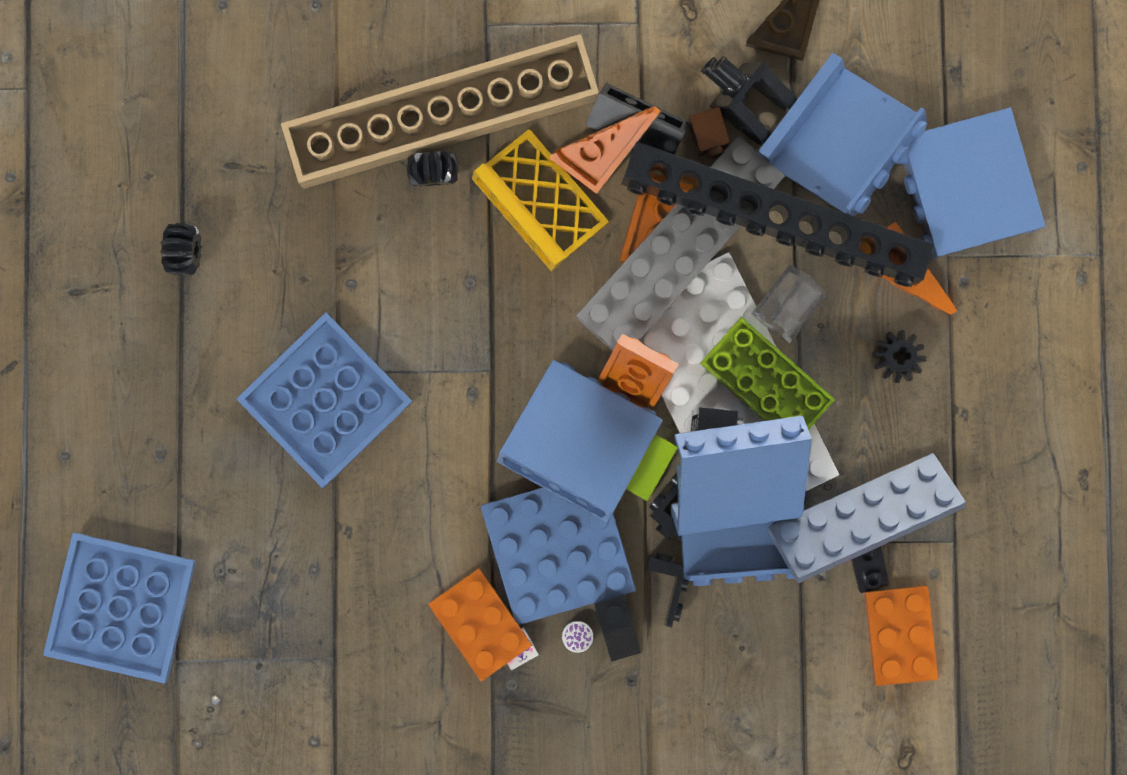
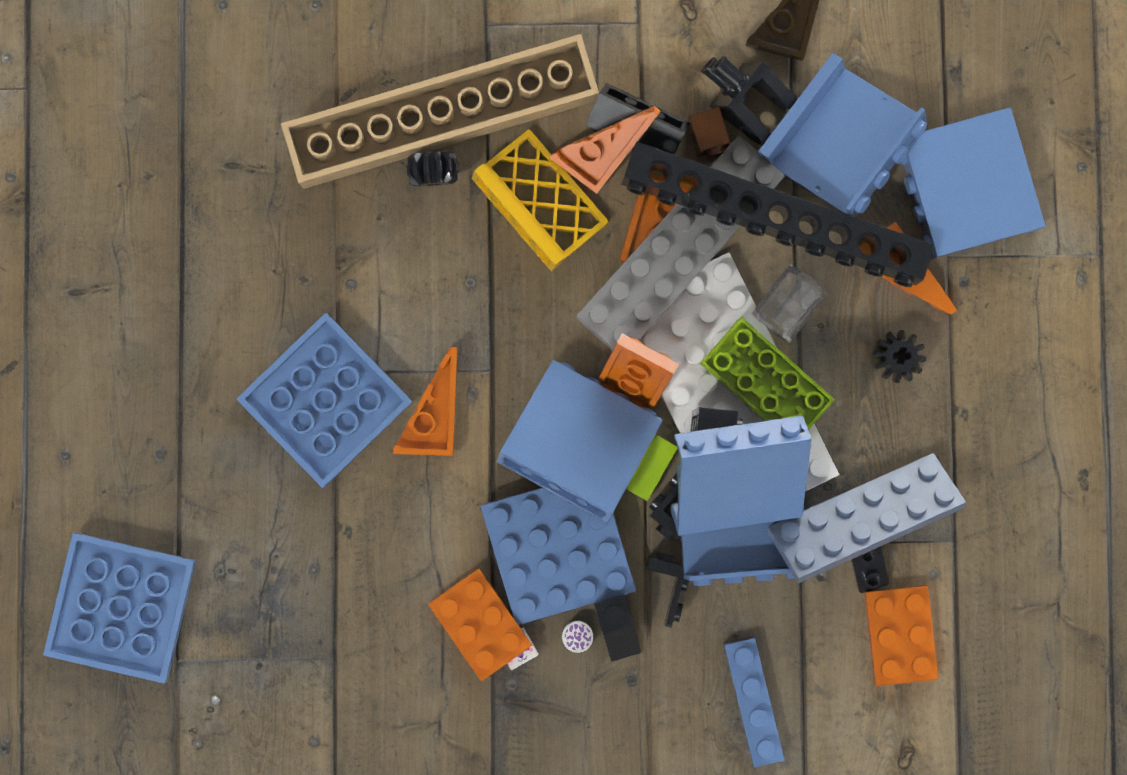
(181, 249): black gear -> none
(433, 422): none -> orange wing
(754, 702): none -> medium blue plate

